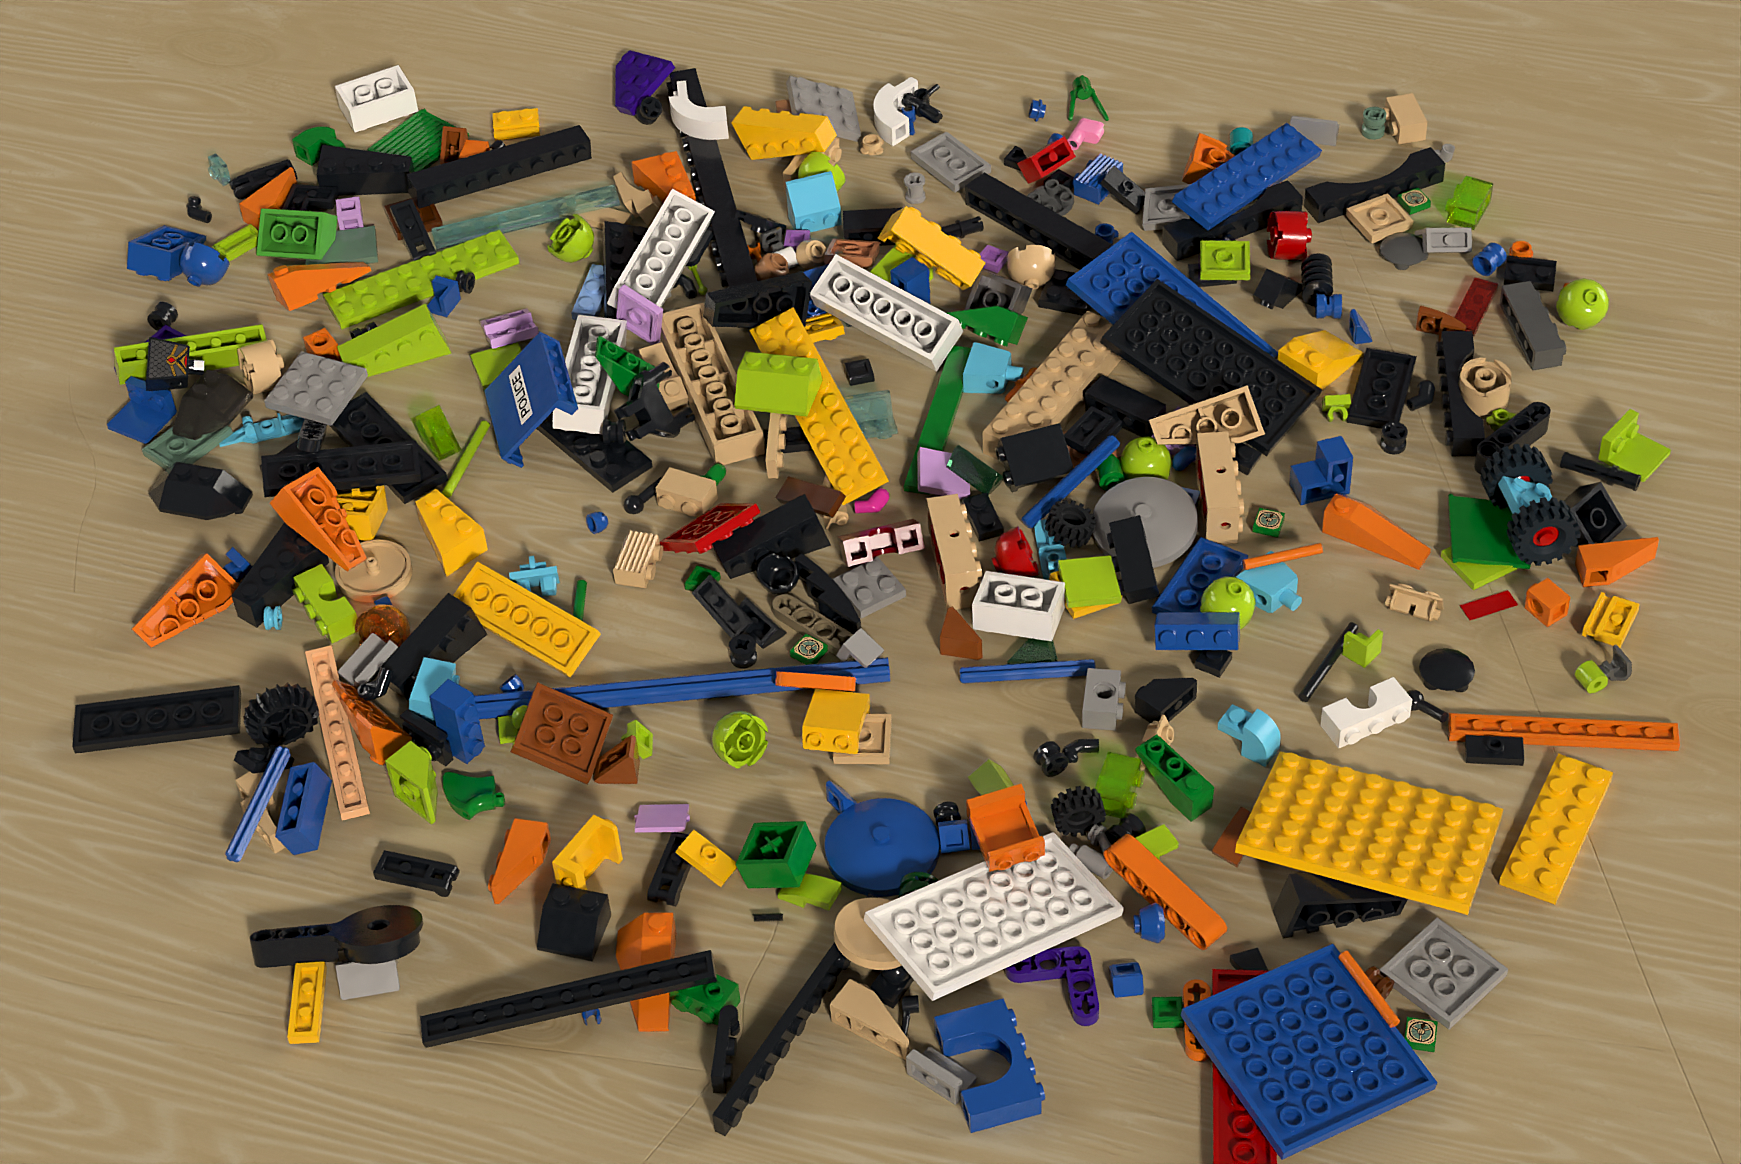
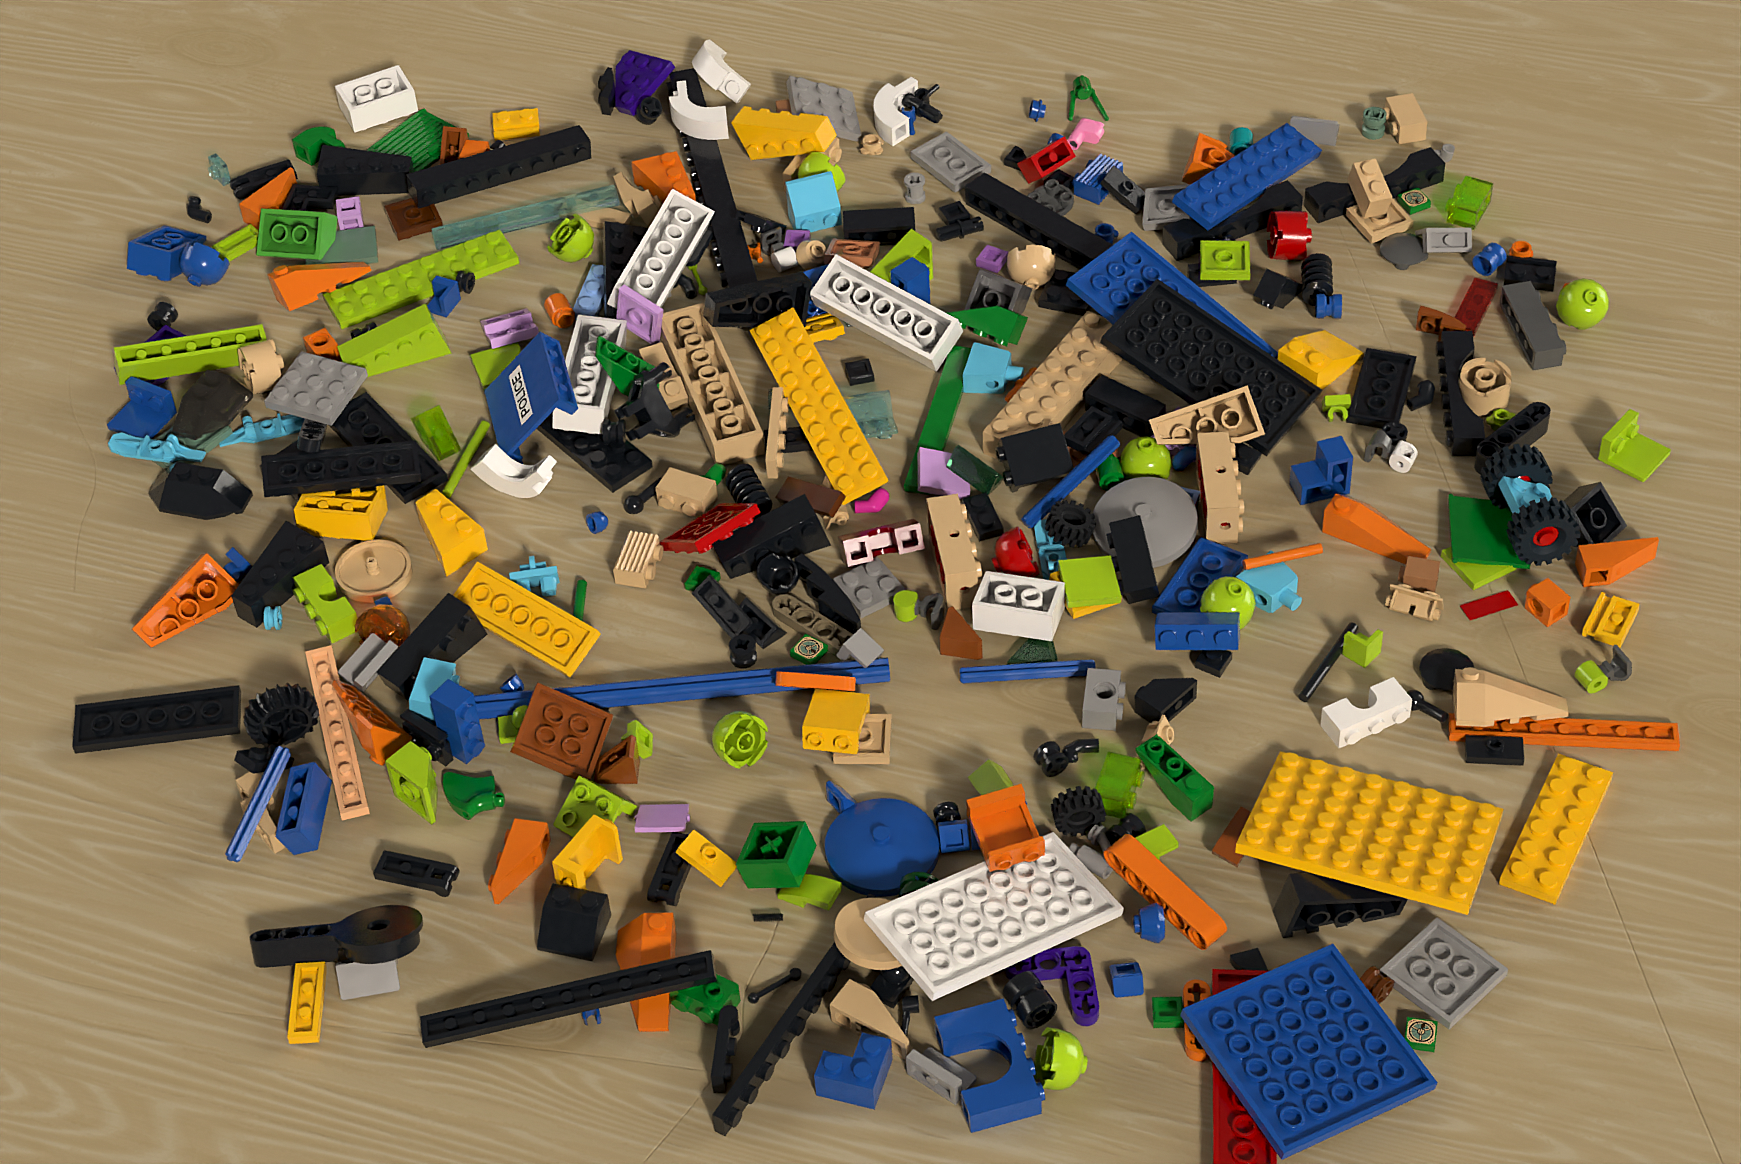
(152, 449): none -> medium azure piece
(170, 365): torso -> none
(314, 513): orange wedge -> none
(376, 688): black arm -> none
(412, 229): black plate -> none
(511, 476): none -> white arch
(559, 310): none -> orange brick
(589, 799): none -> lime bracket
(607, 93): none -> black slope
(715, 72): none -> white arch
(747, 488): none -> black piece
(771, 266): medium nougat head -> none
(777, 383): lime slope -> none
(795, 974): none -> black hinge
(855, 1078): none -> blue brick
(908, 606): none -> leg
(932, 247): yellow wedge -> none
(953, 212): none -> black plate
(1029, 999): none -> black wheel
(1059, 1059): none -> lime cylinder
(1256, 731): medium azure brick -> none
(1268, 522): tile -> none
(1358, 328): blue slope -> none
(1369, 188): none -> tan brick
(1369, 989): orange bar -> none
(1400, 456): none -> leg
(1420, 574): none -> medium nougat brick
(1486, 697): none -> tan wedge
(1612, 475): black pin -> none

